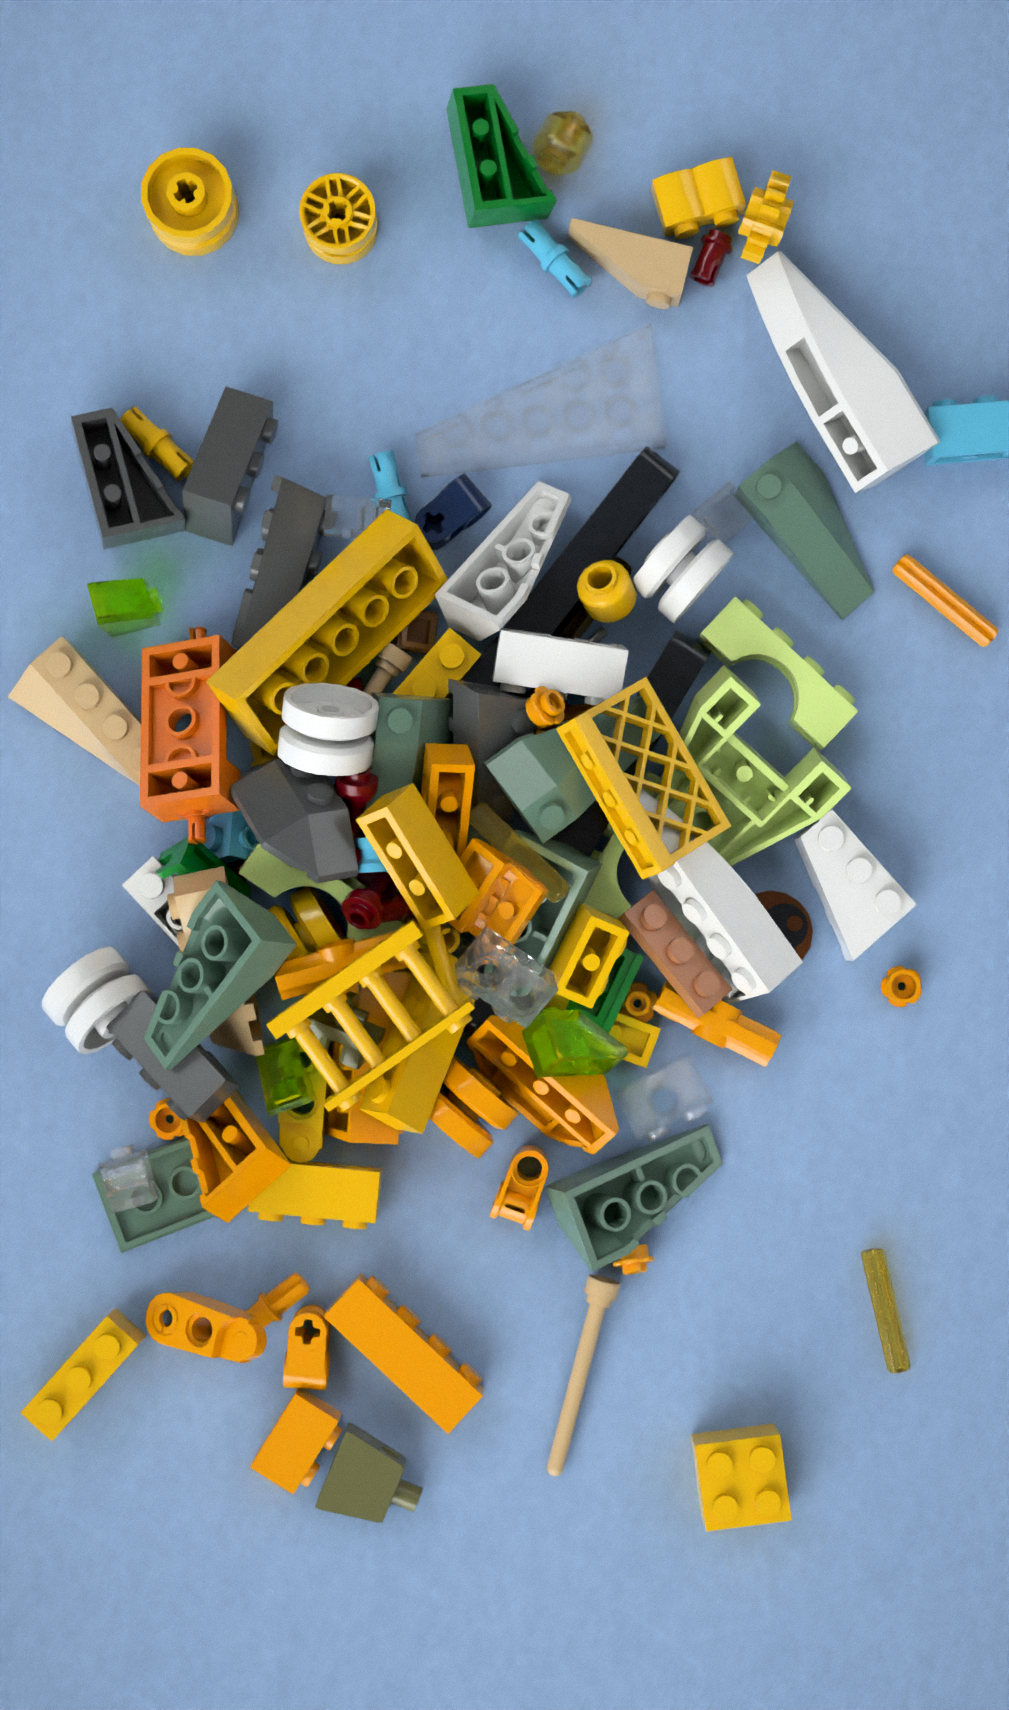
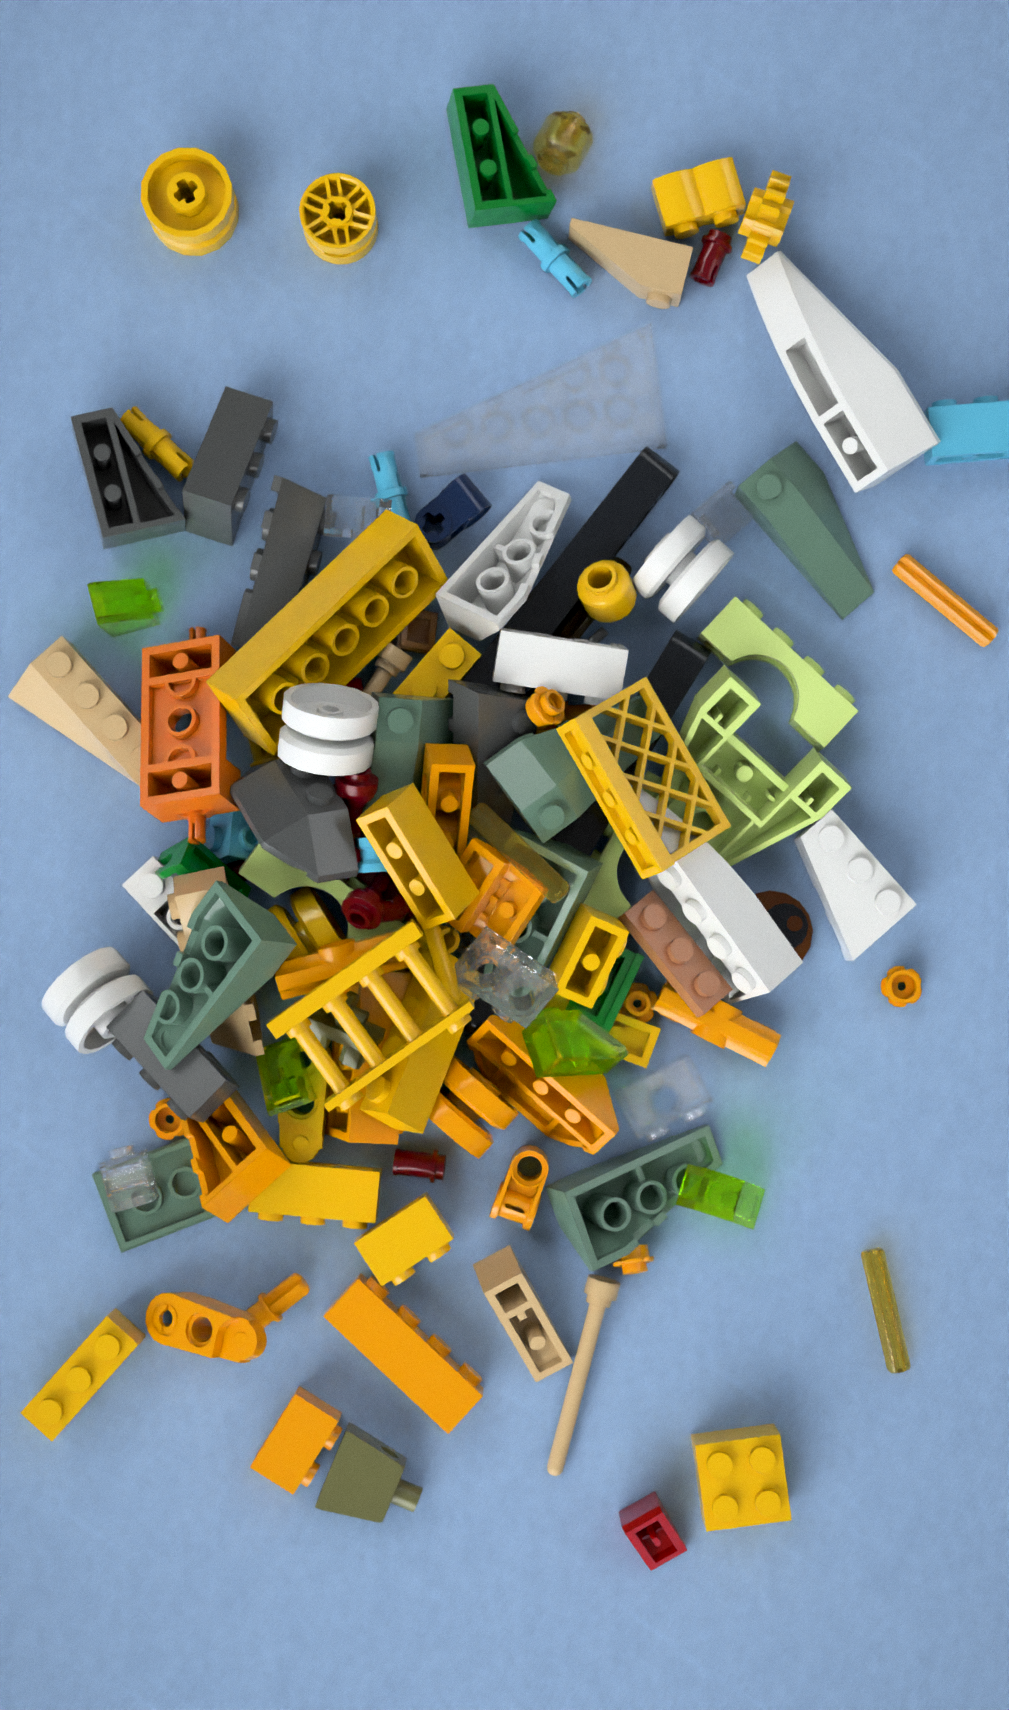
(306, 1355): light orange piece -> none
(405, 1240): none -> yellow brick
(419, 1164): none -> dark red pin
(522, 1313): none -> tan slope
(651, 1531): none -> red slope
(720, 1196): none -> clear neon green slope

